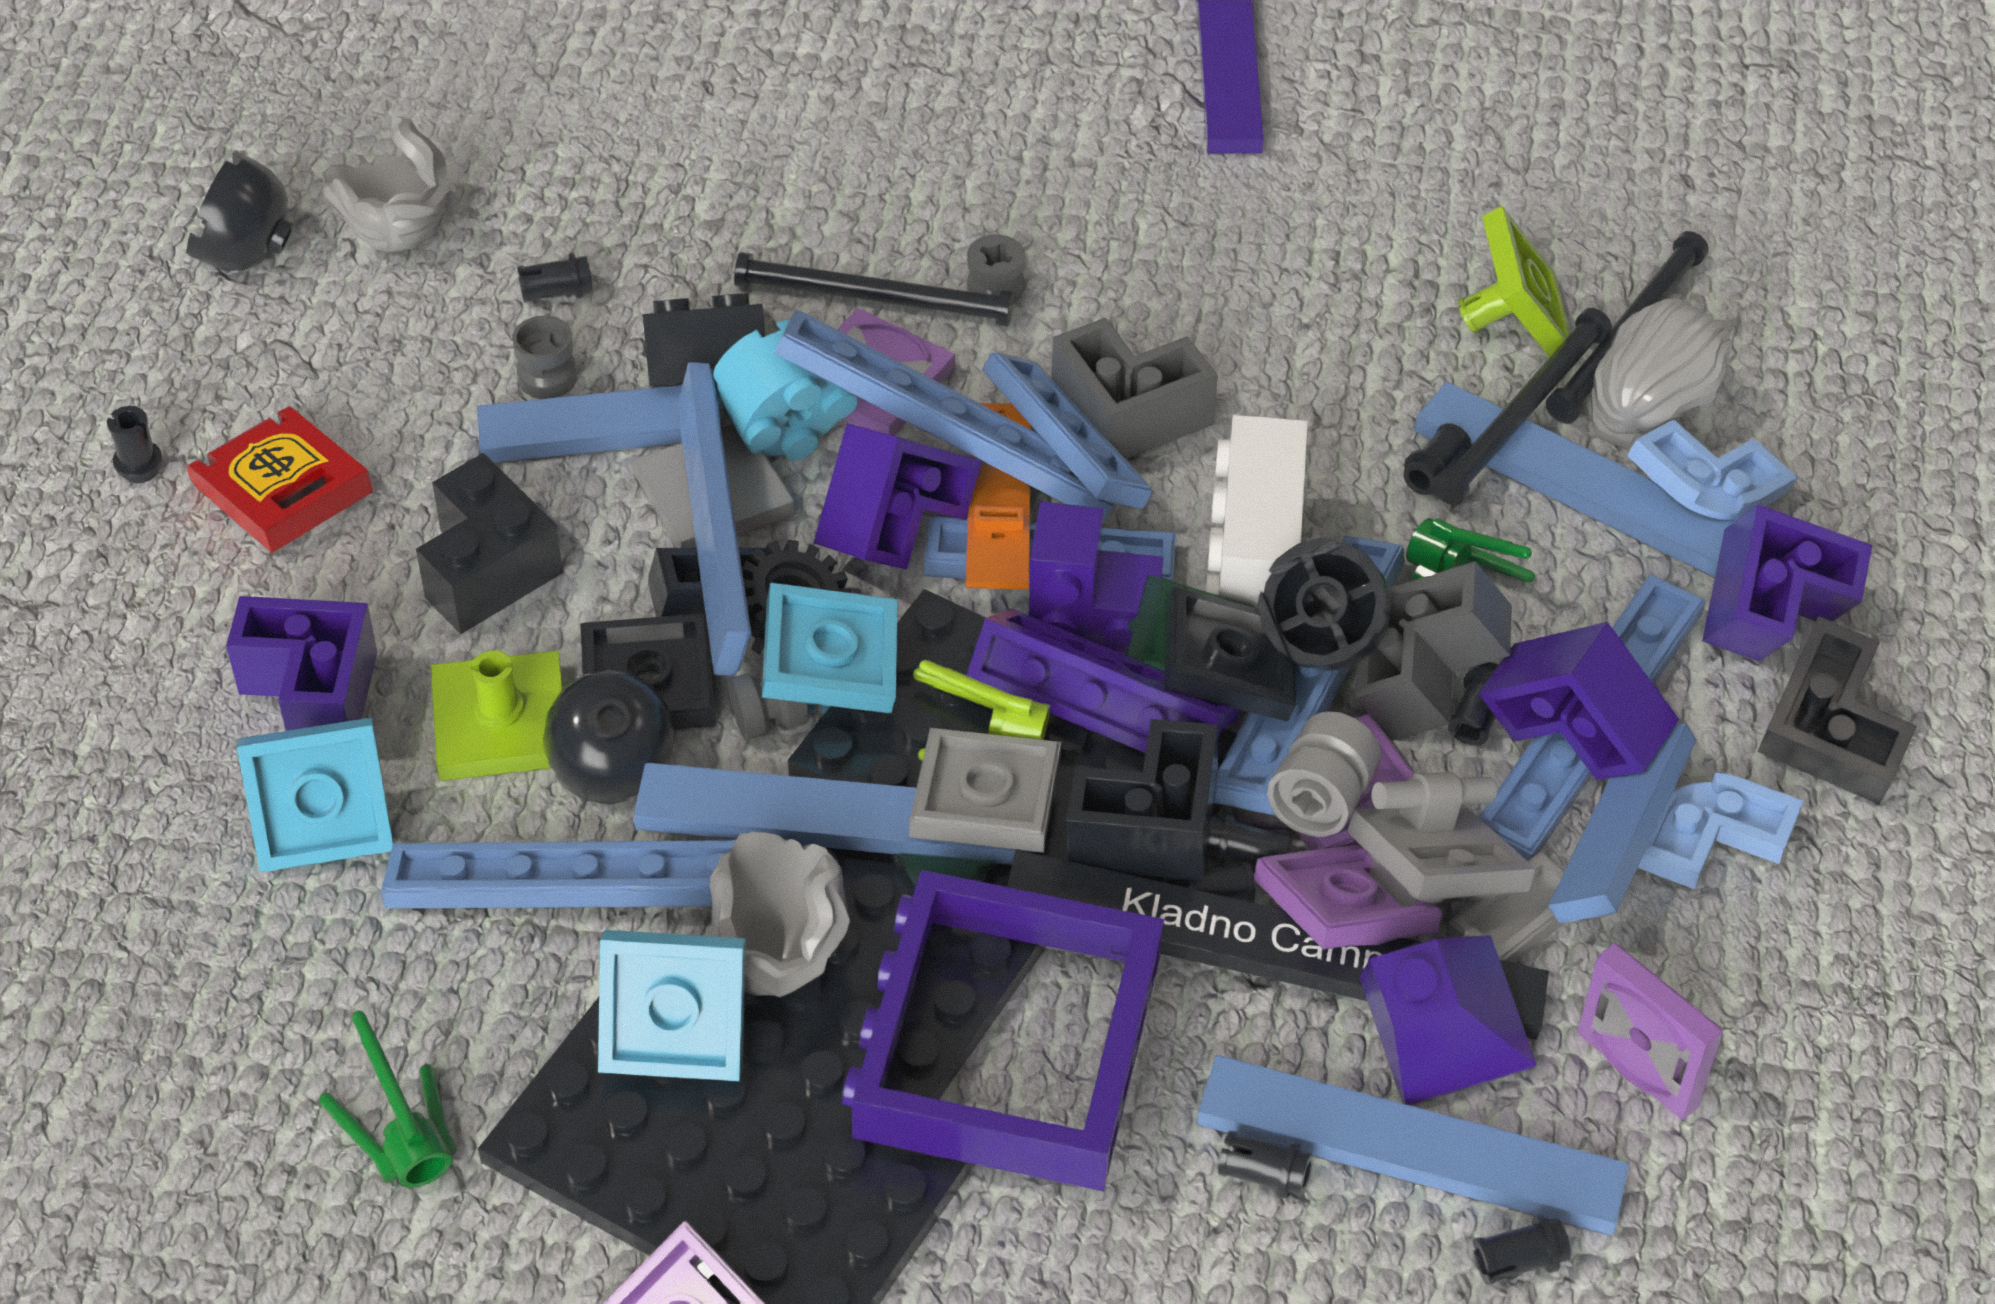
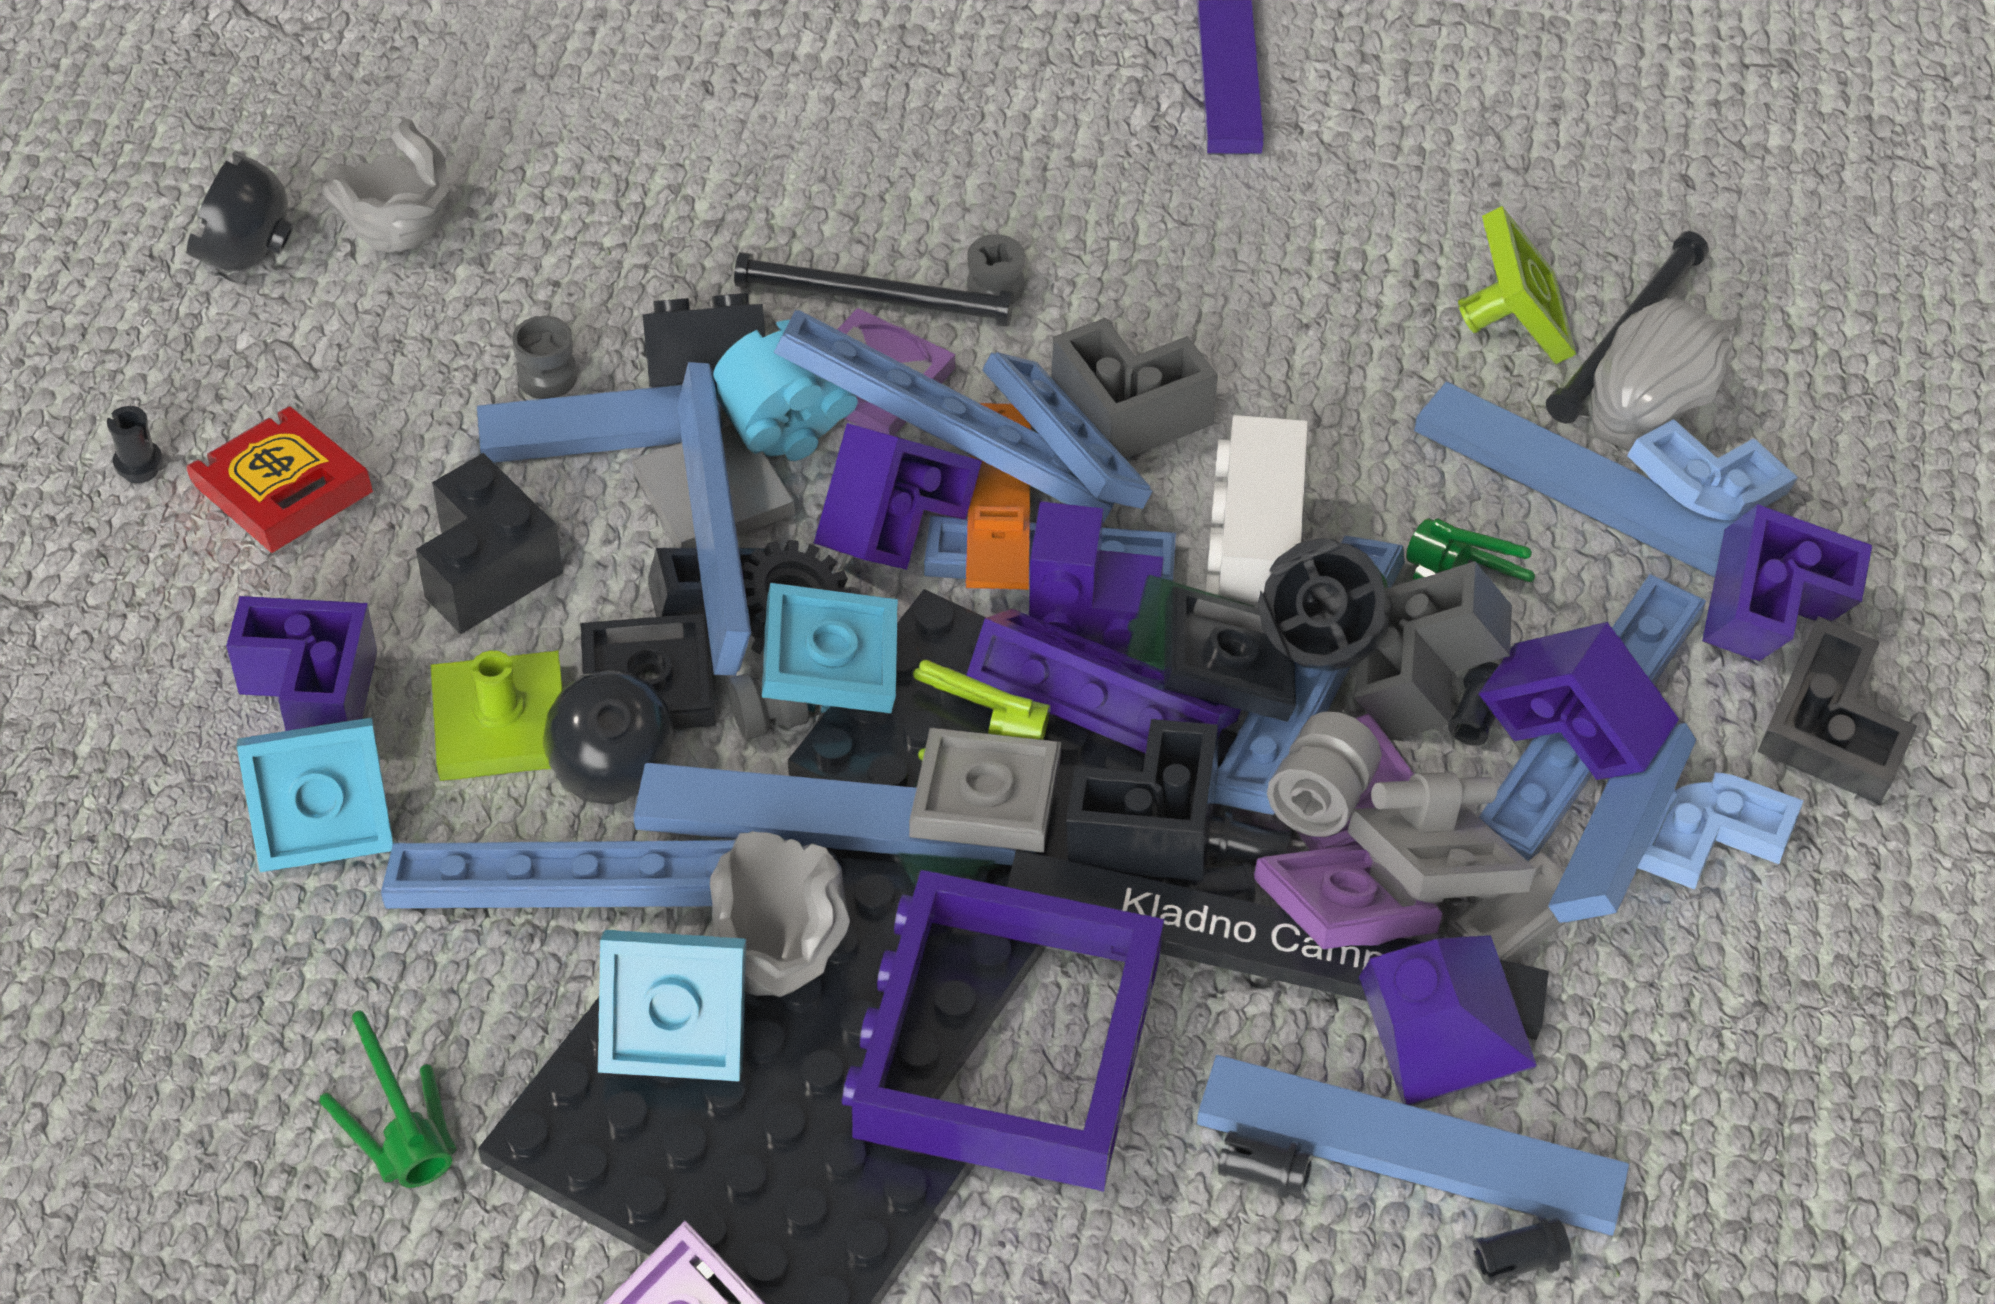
(555, 278): black pin -> none
(1438, 454): black pin -> none
(1453, 483): black bar -> none
(1649, 1031): medium lavender piece -> none

